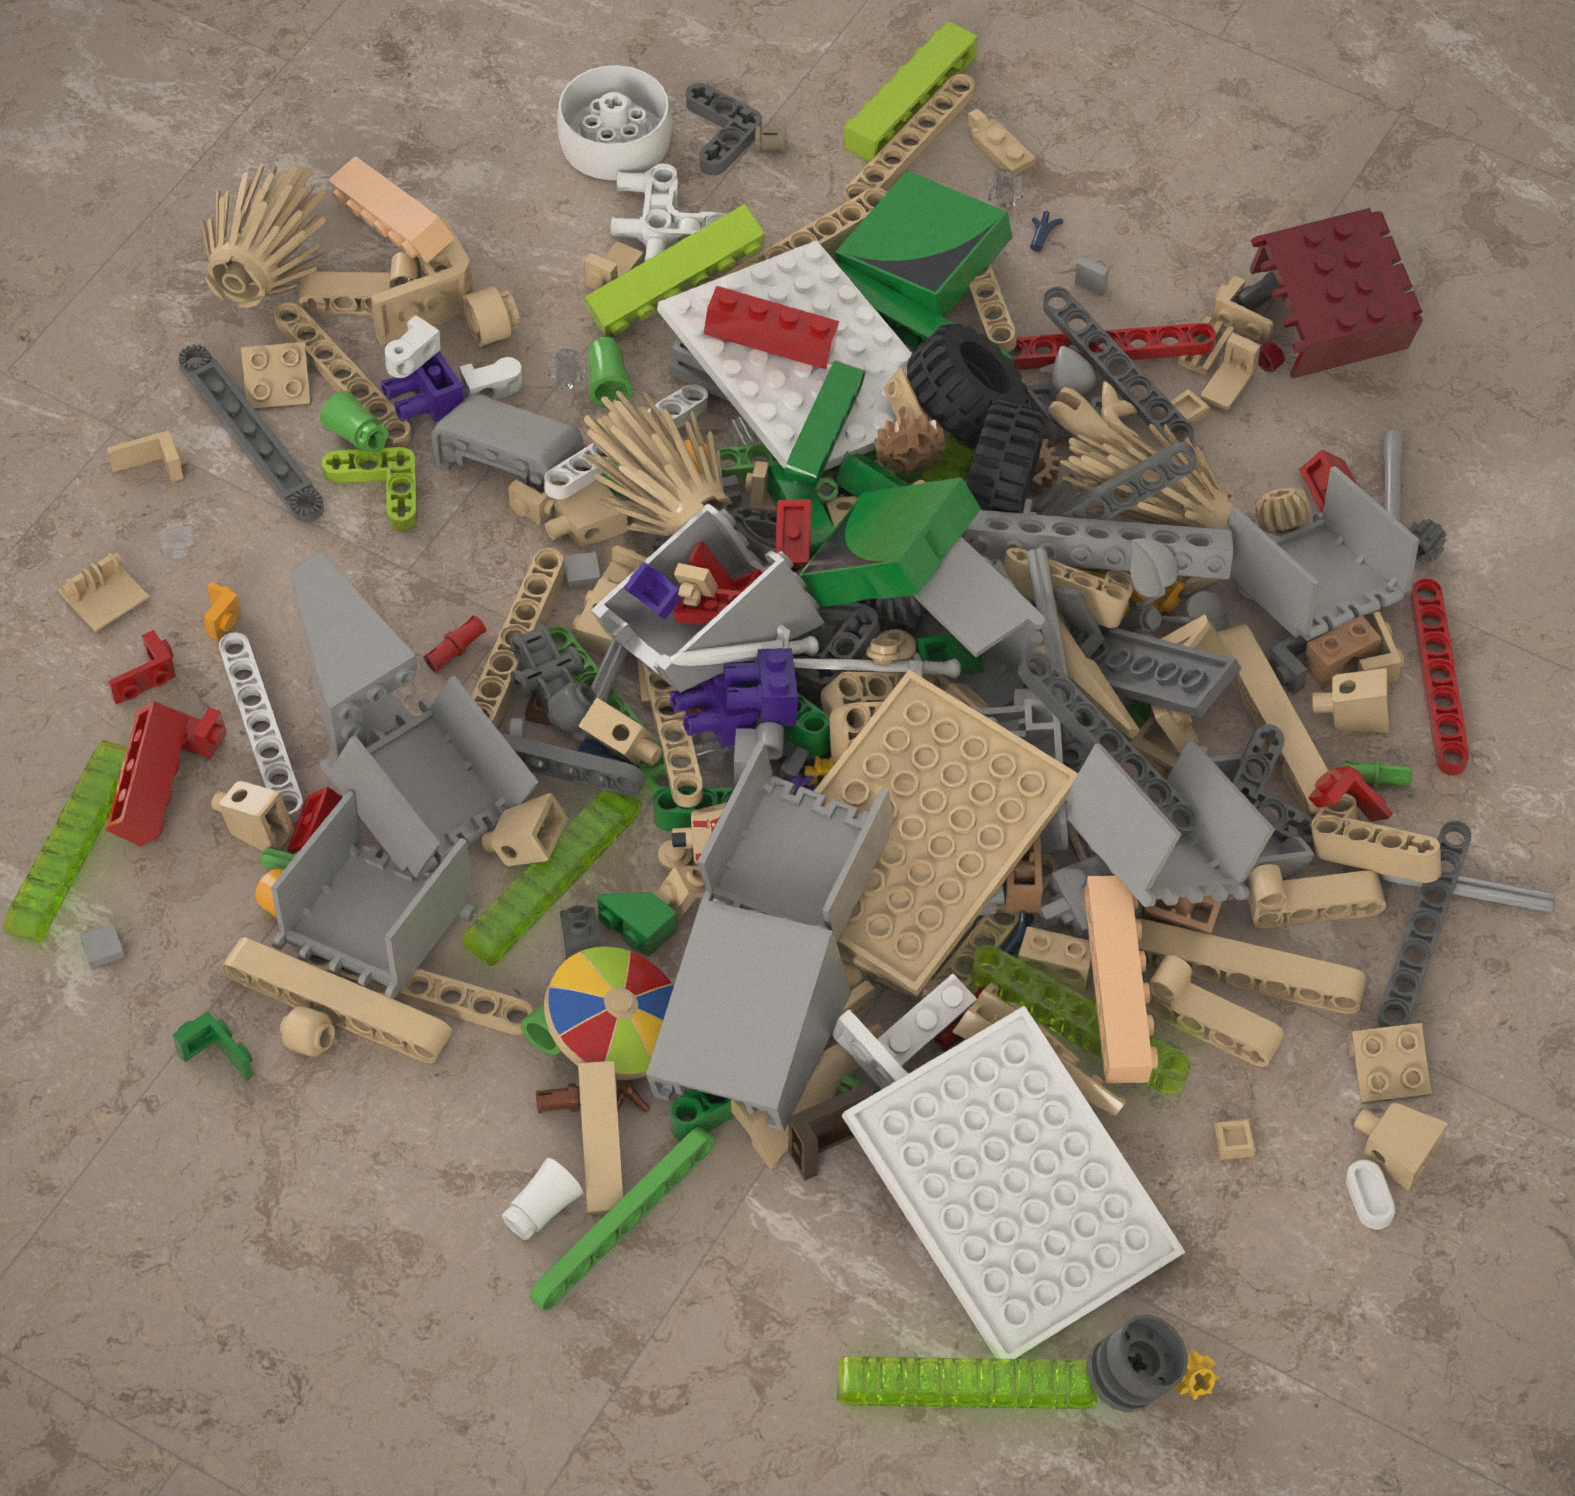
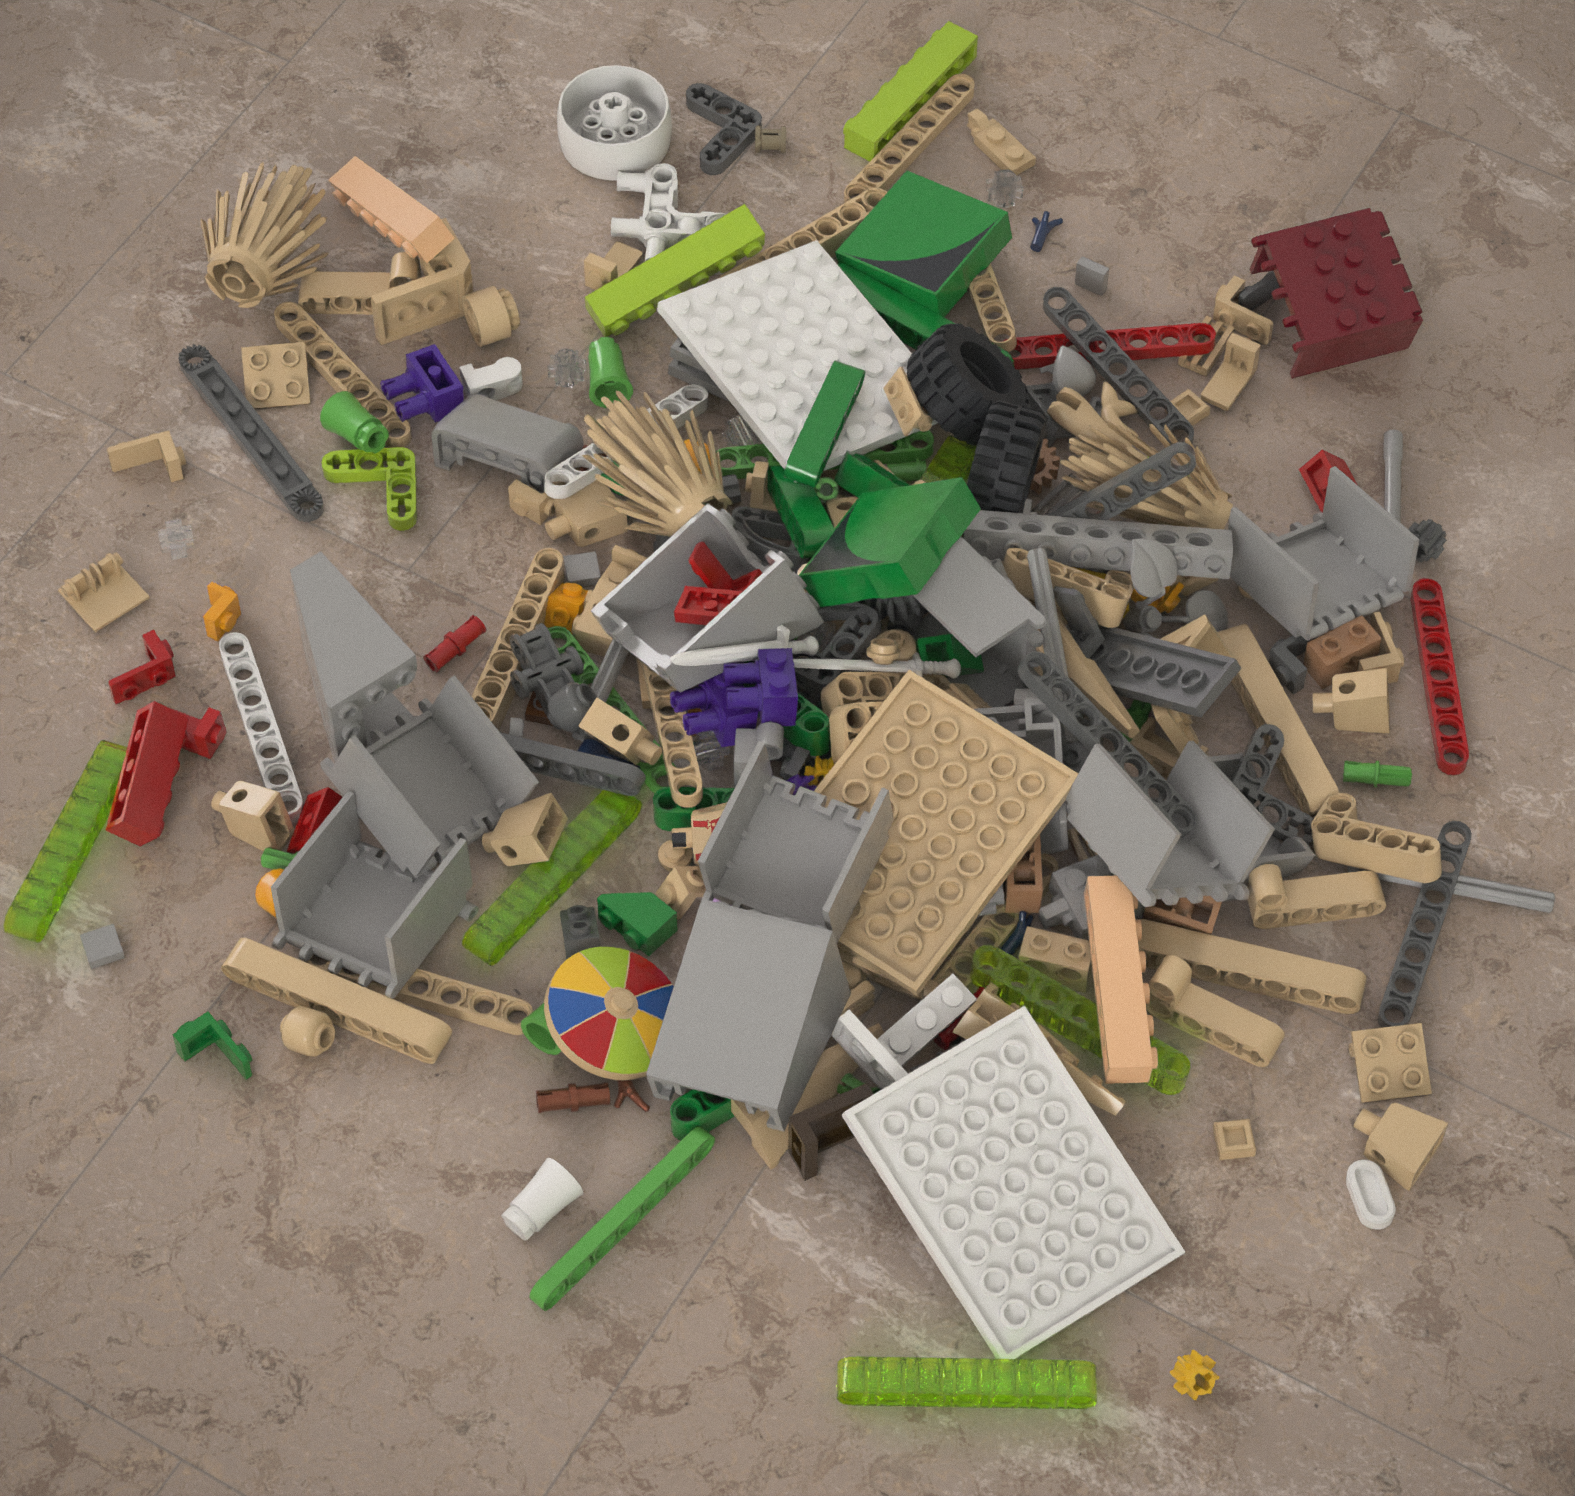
(412, 349): white leg -> none
(565, 605): none -> light orange bracket
(600, 1136): tan slope -> none
(653, 590): dark purple bracket -> none
(694, 583): tan tile -> none
(771, 327): red brick -> none
(794, 530): red panel -> none
(910, 444): medium nougat gear -> none
(1137, 1363): dark grey wheel -> none
(1270, 356): dark red axle -> none
(1282, 509): tan gear -> none
(1348, 780): red bracket -> none

